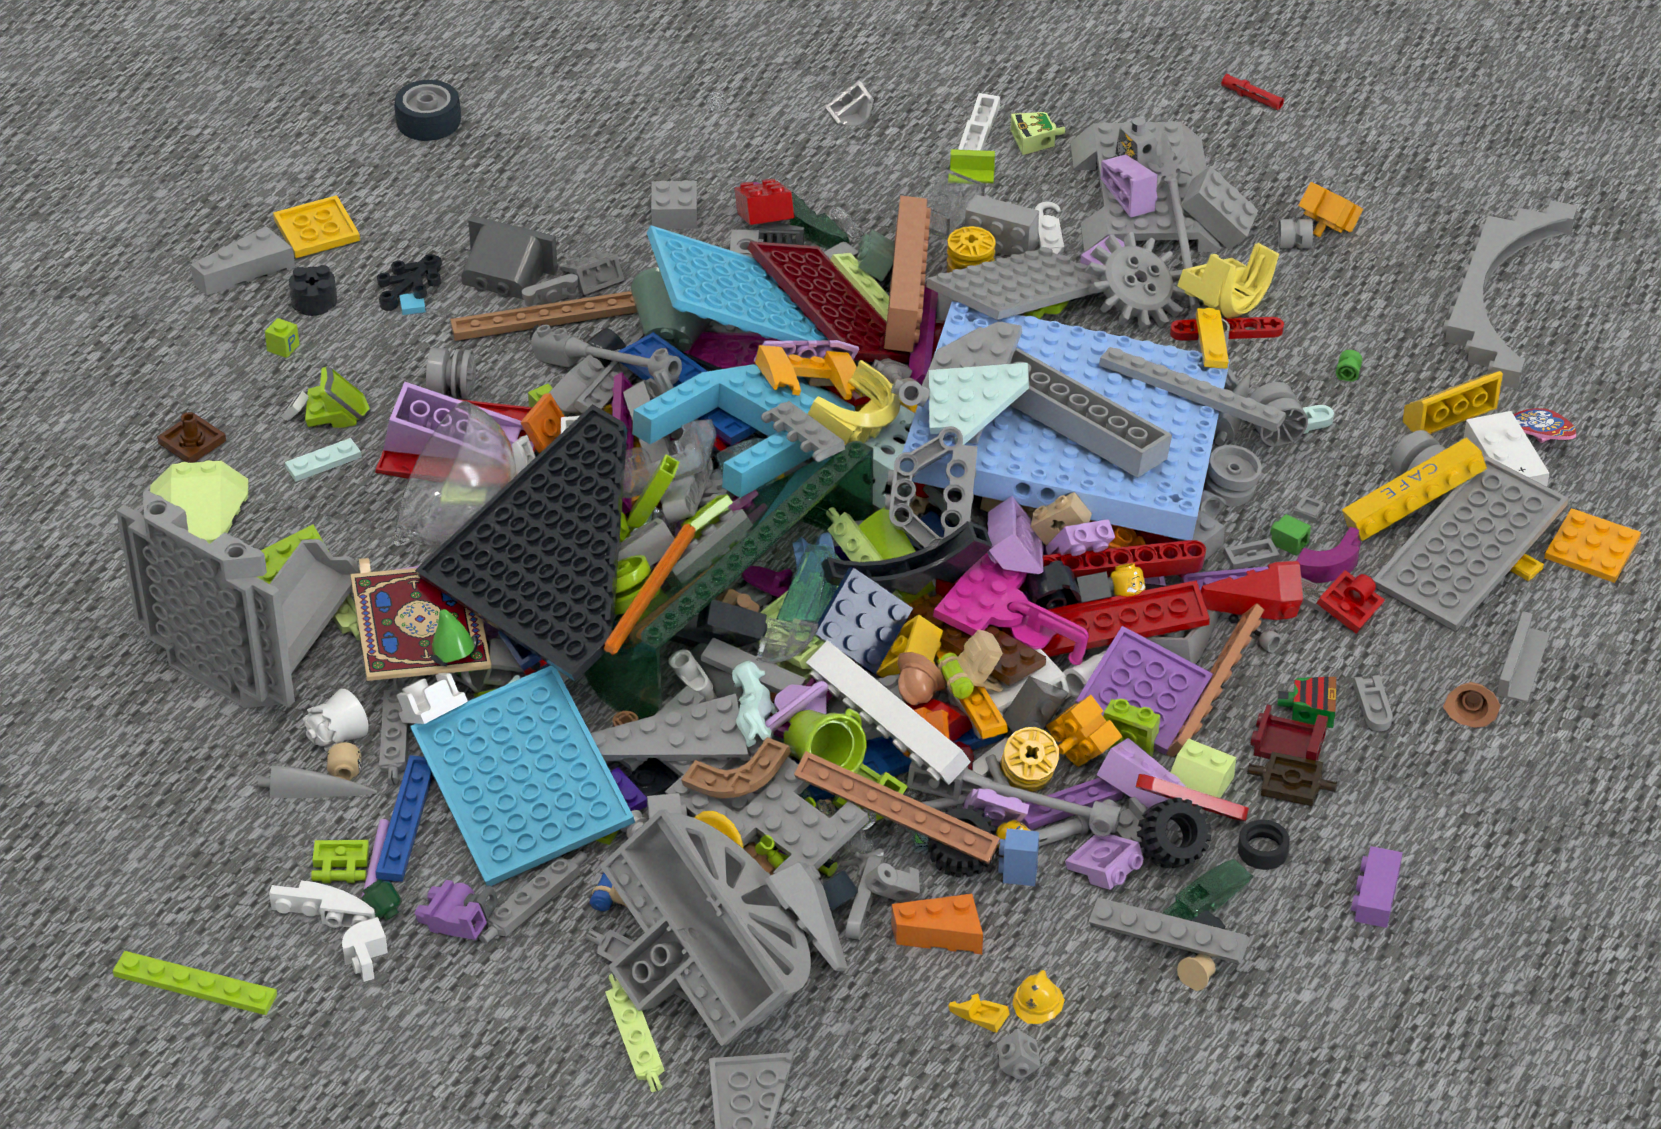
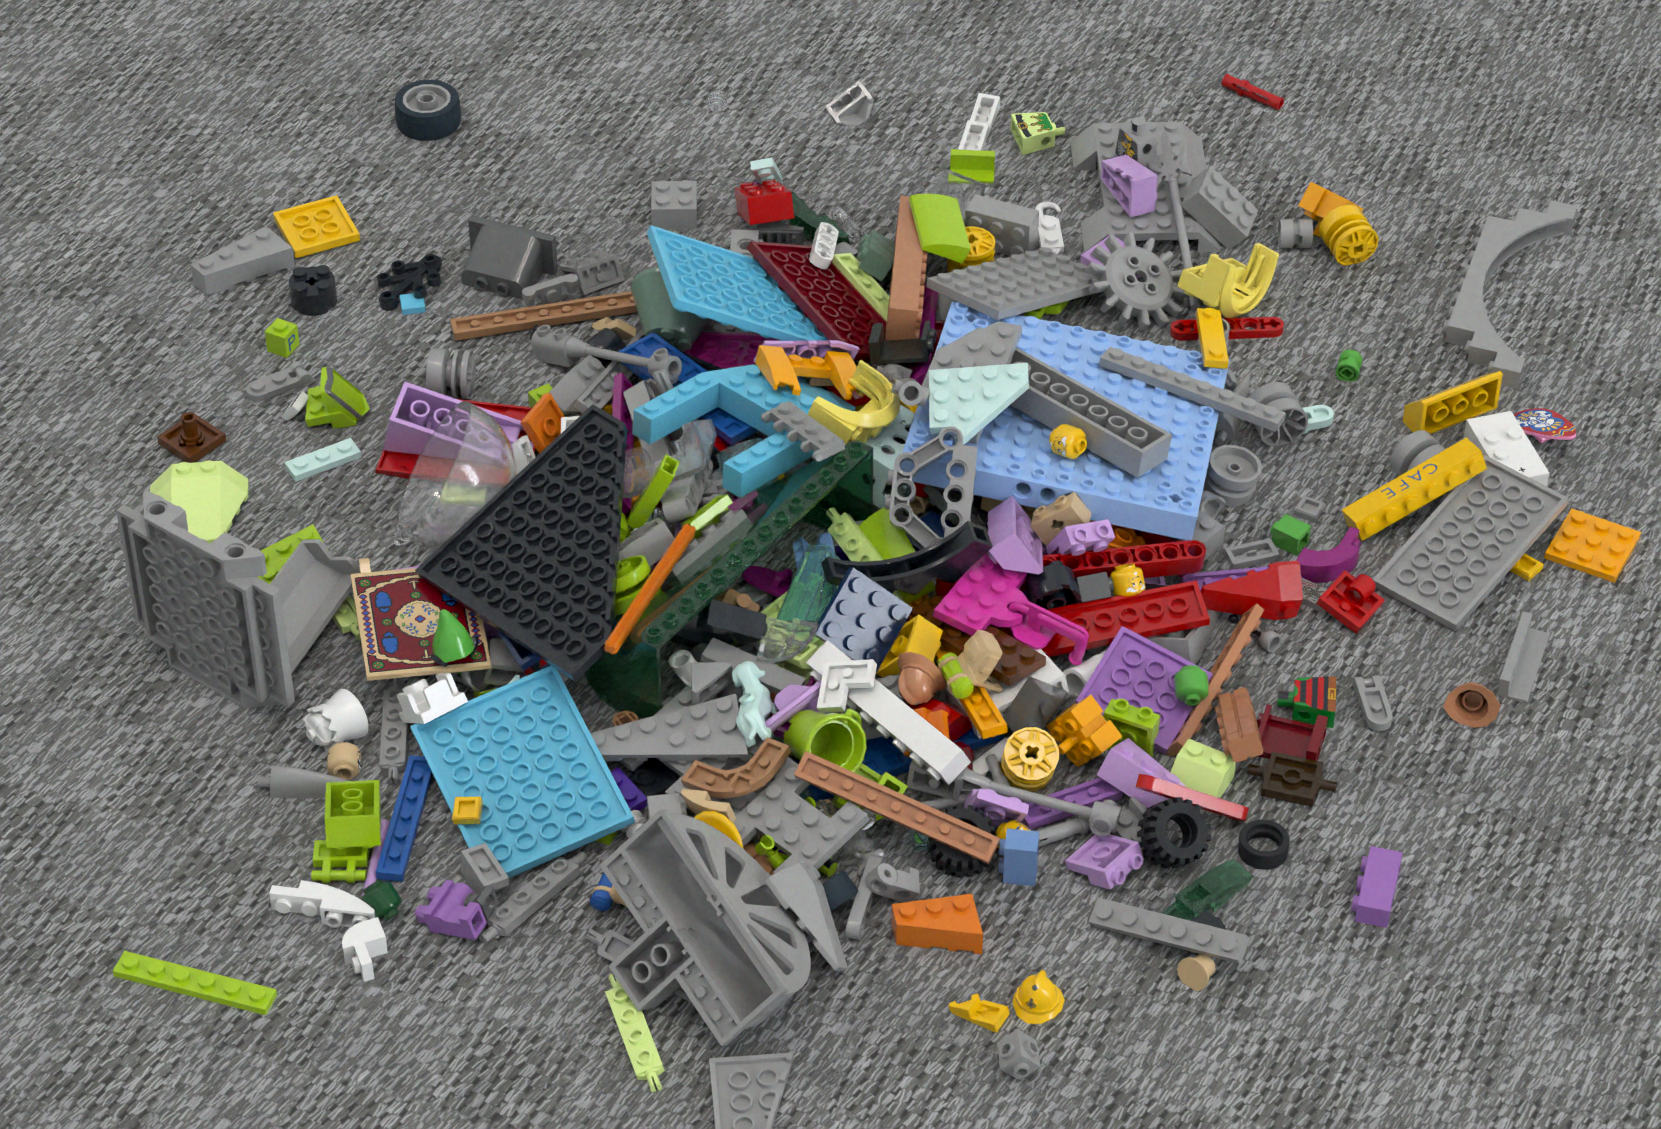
(278, 382): none -> light grey plate
(353, 814): none -> lime brick
(467, 810): none -> yellow tile
(482, 869): none -> light grey panel
(620, 327): none -> tan slope
(700, 801): none -> tan slope
(709, 679): none -> light grey slope
(765, 169): none -> light aqua plate
(823, 245): none -> white beam
(839, 678): none -> white plate
(900, 350): none -> pearl dark grey panel
(940, 226): none -> lime slope
(1068, 441): none -> yellow head
(1191, 685): none -> bright green head
(1238, 725): none -> nougat brick
(1348, 235): none -> yellow wheel

